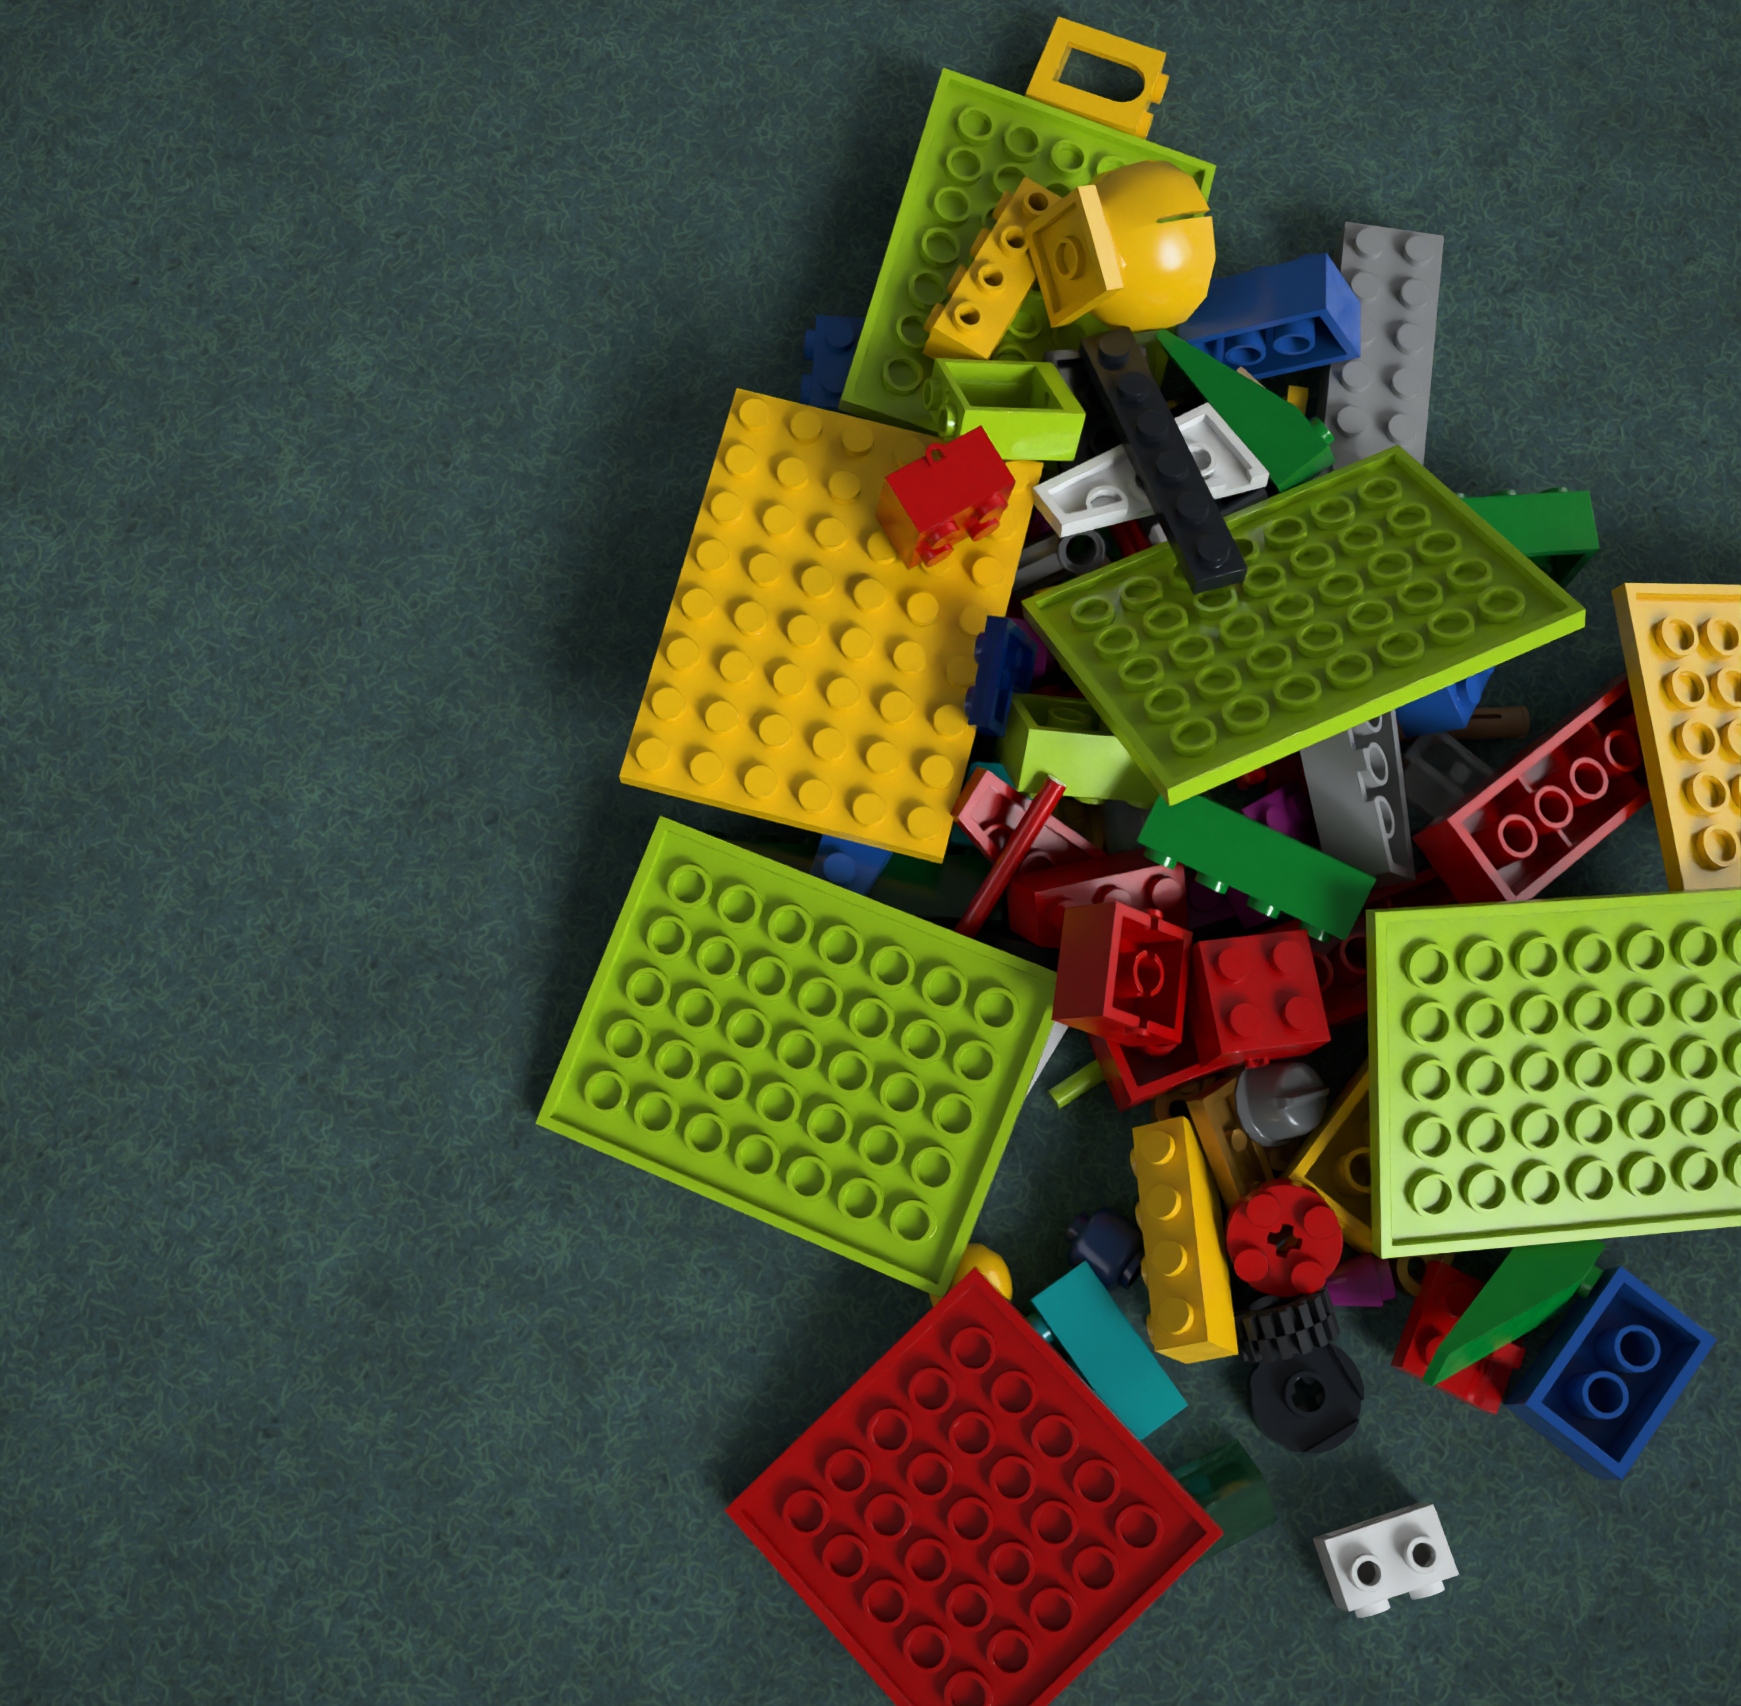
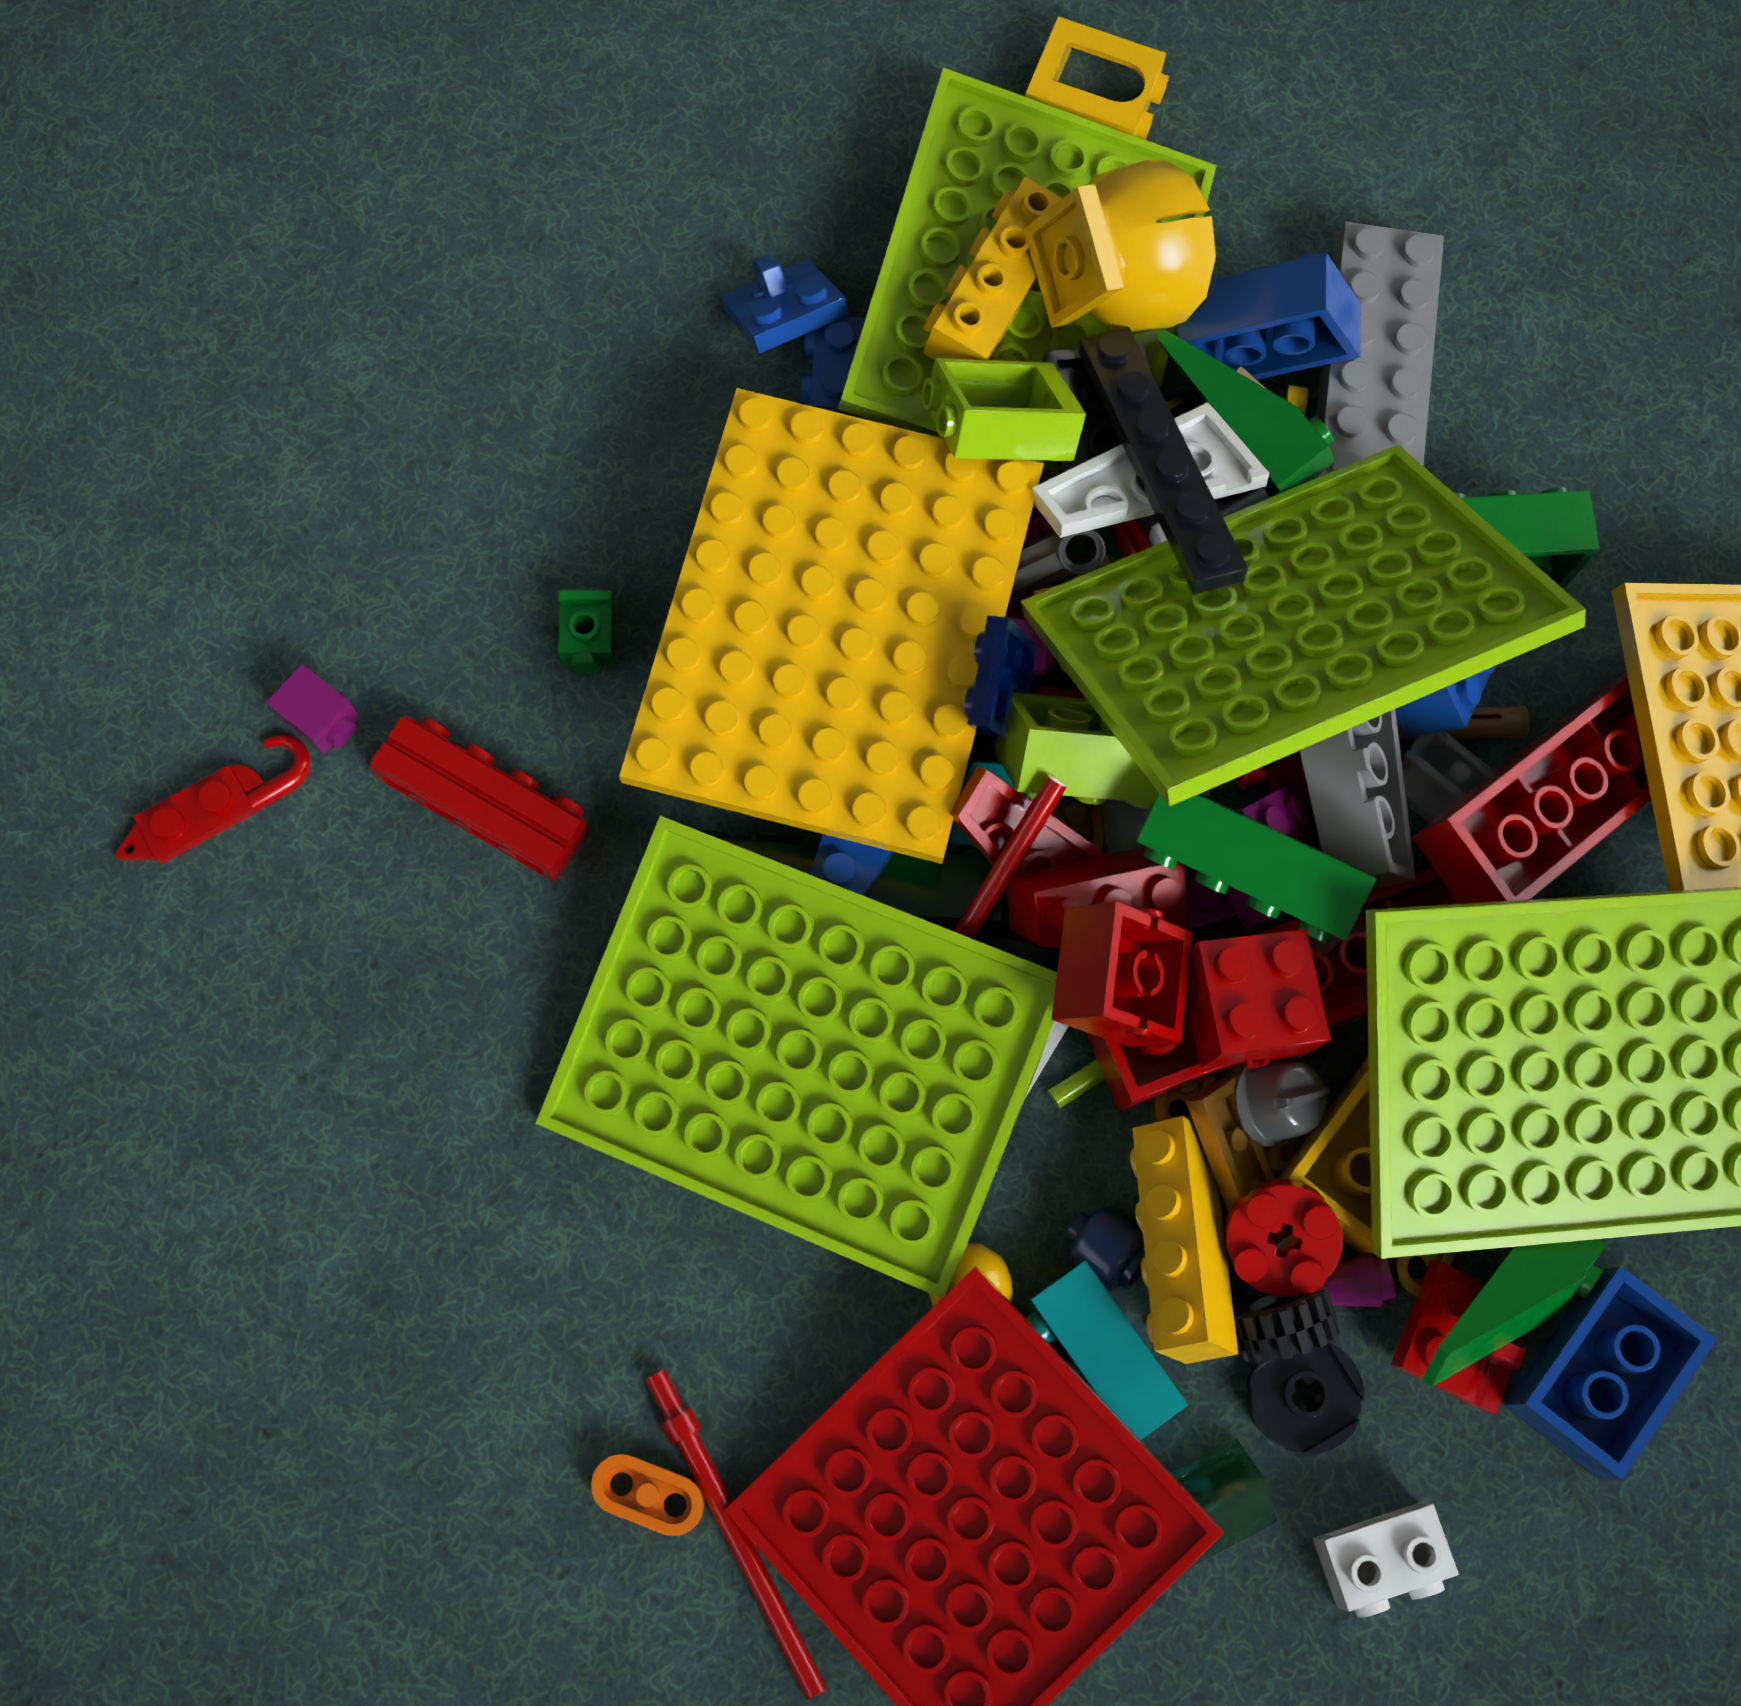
(211, 806): none -> red plate
(314, 710): none -> magenta brick
(480, 797): none -> red brick
(587, 609): none -> green brick
(647, 1498): none -> orange plate
(682, 1428): none -> red bar
(783, 303): none -> blue hinge
(945, 500): red brick -> none

